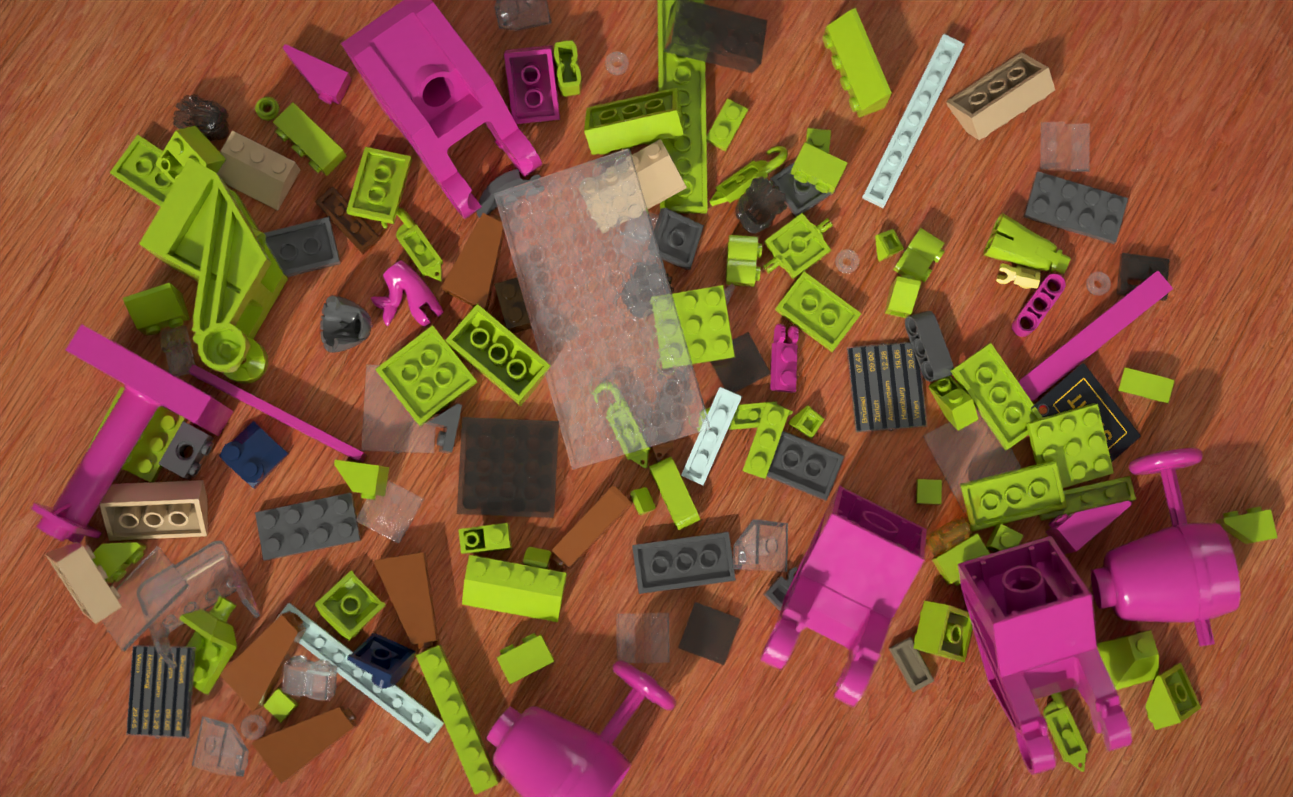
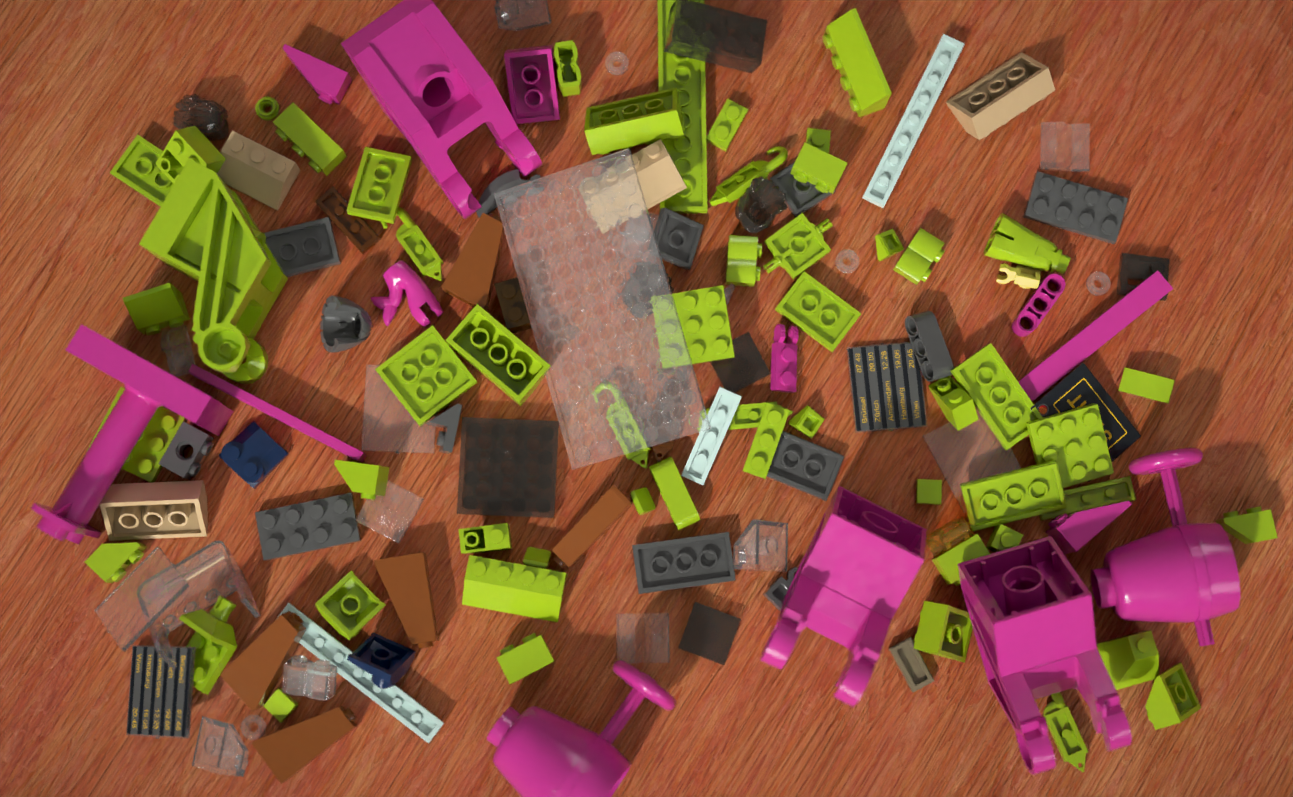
(85, 581): tan slope -> none
(458, 719): lime brick -> none
(902, 296): lime slope -> none

